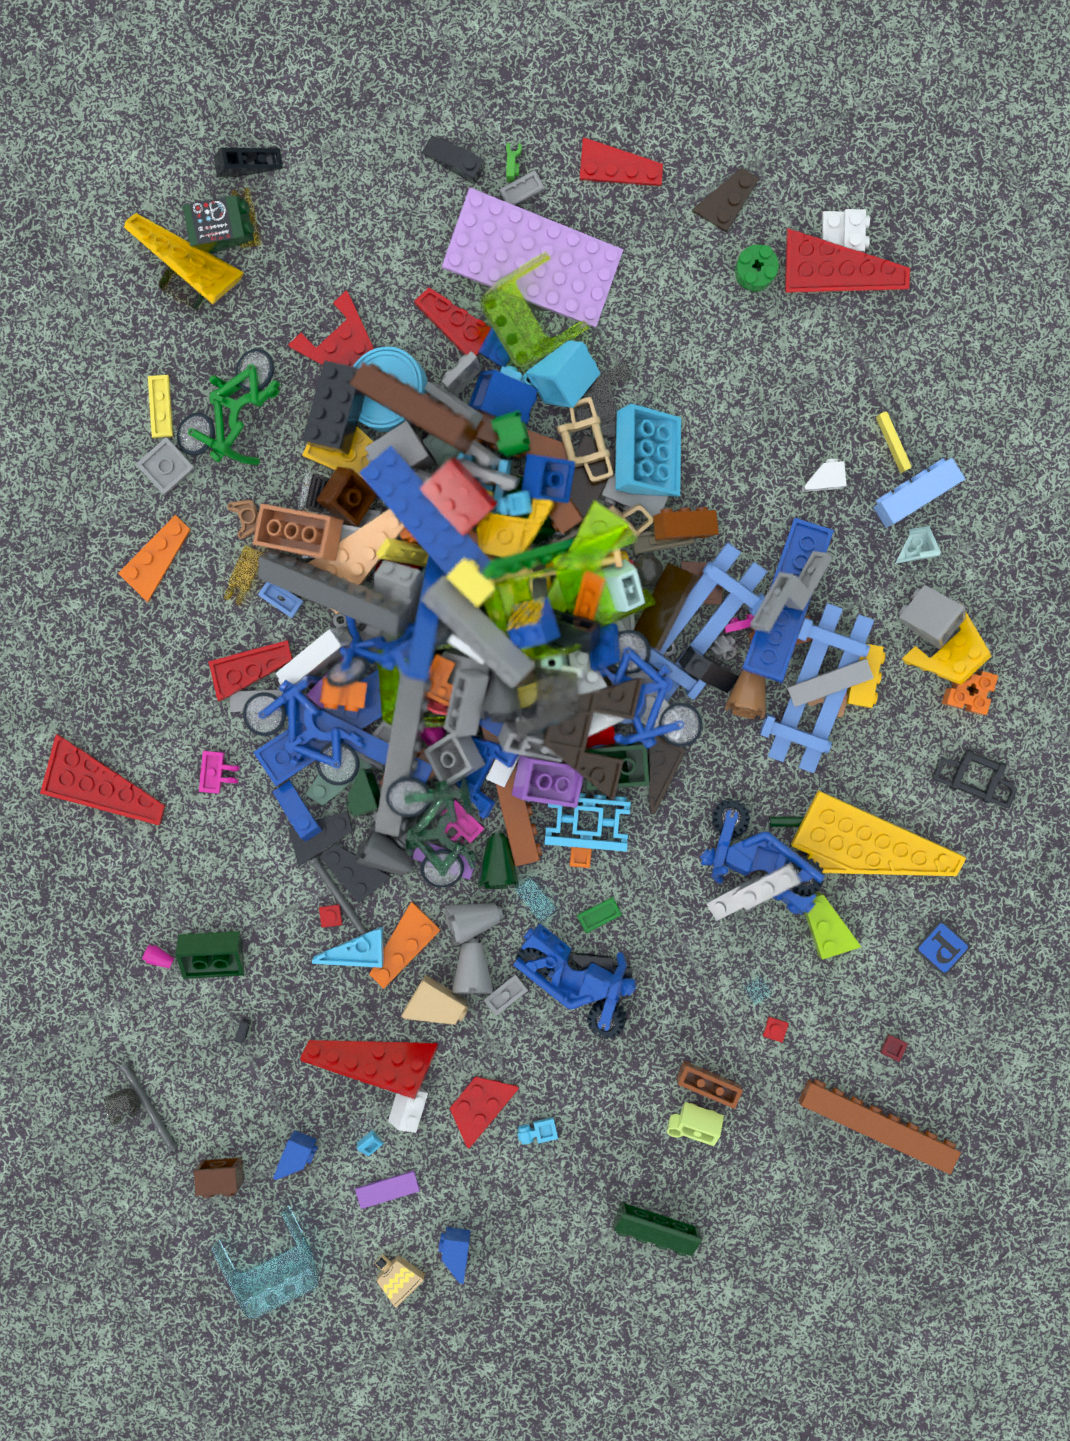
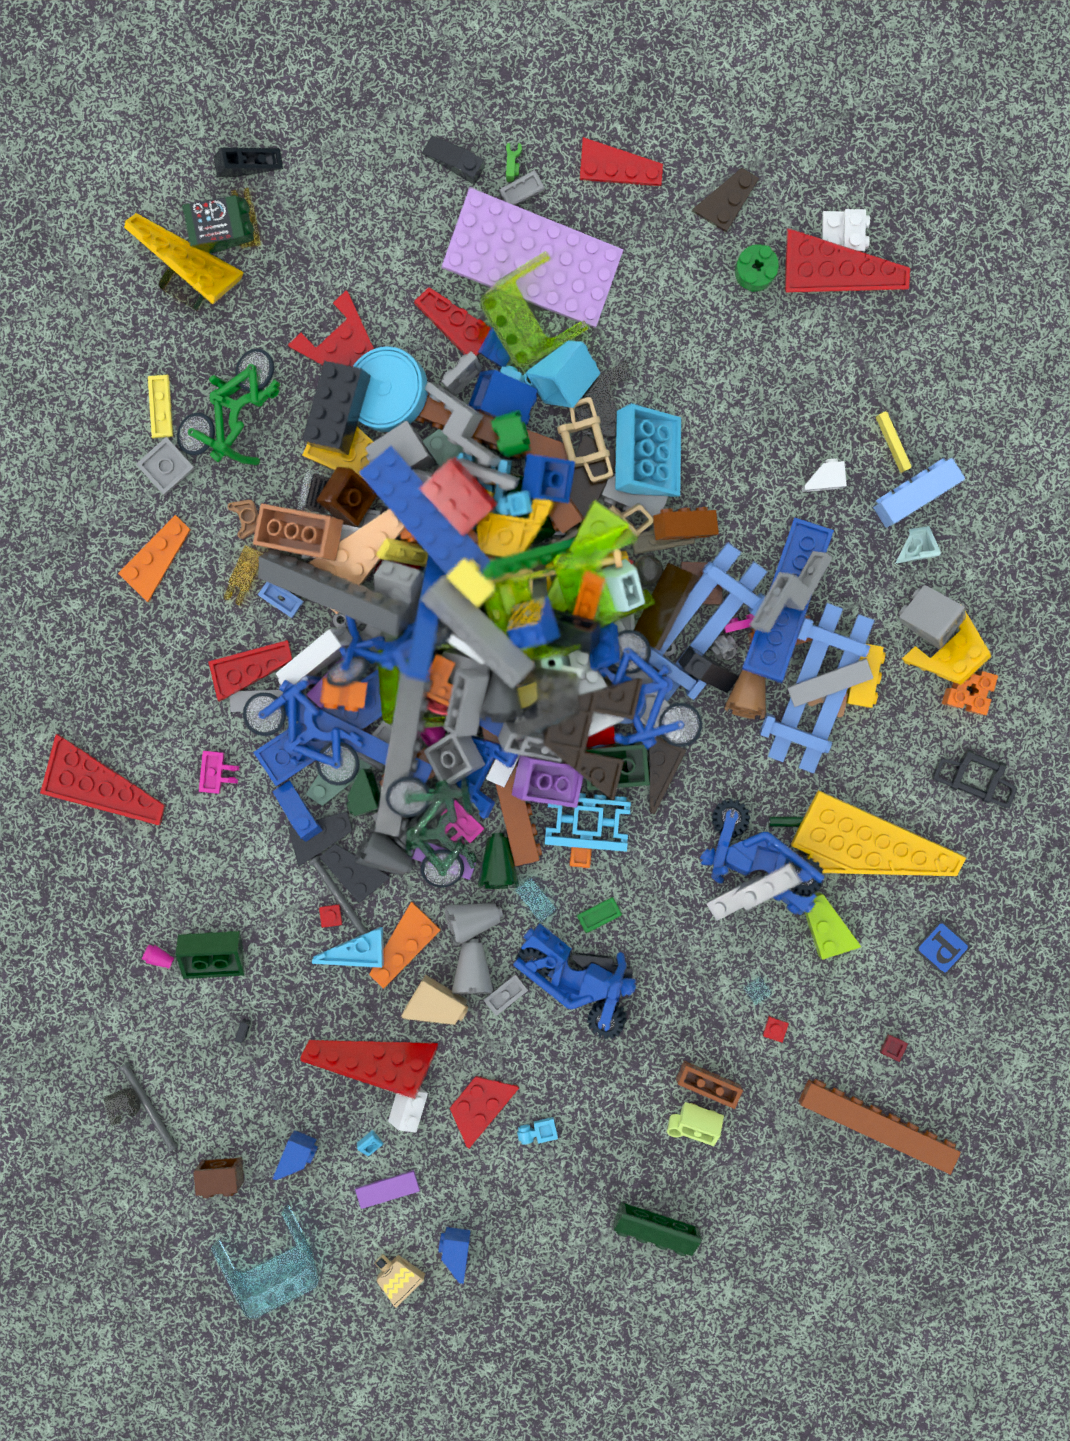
(415, 406): reddish brown brick -> none

